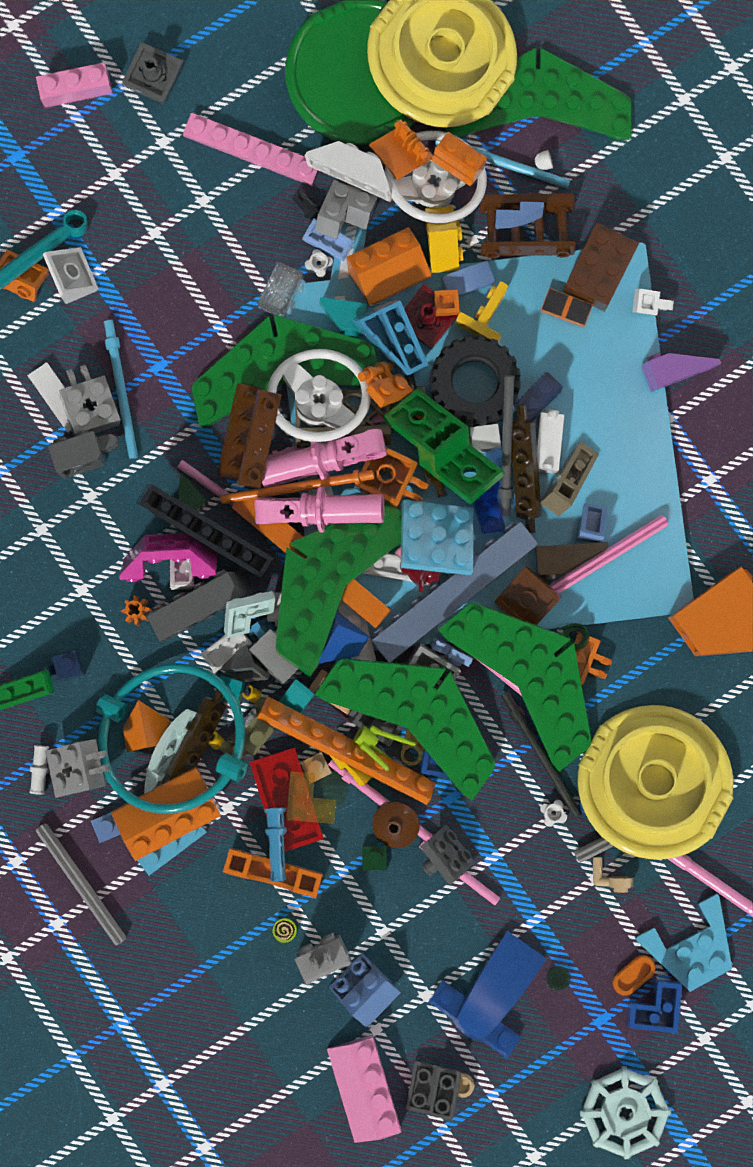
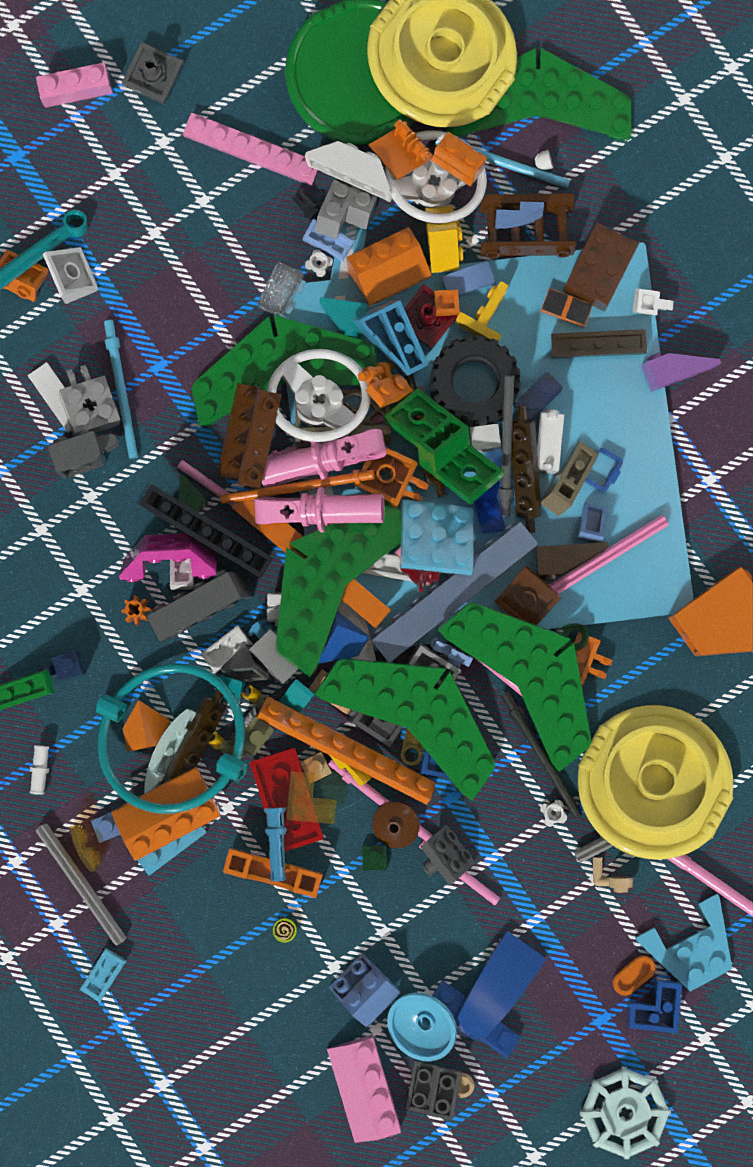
(76, 768): light grey hinge -> none
(89, 855): none -> clear yellow slope
(103, 975): none -> medium azure plate
(241, 610): light aqua plate -> none
(323, 958): light grey hinge -> none
(367, 740): lime plant -> none
(416, 1035): none -> medium azure dish
(558, 977): clear green tile -> none
(598, 343): none -> dark brown plate
(613, 475): none -> blue piece

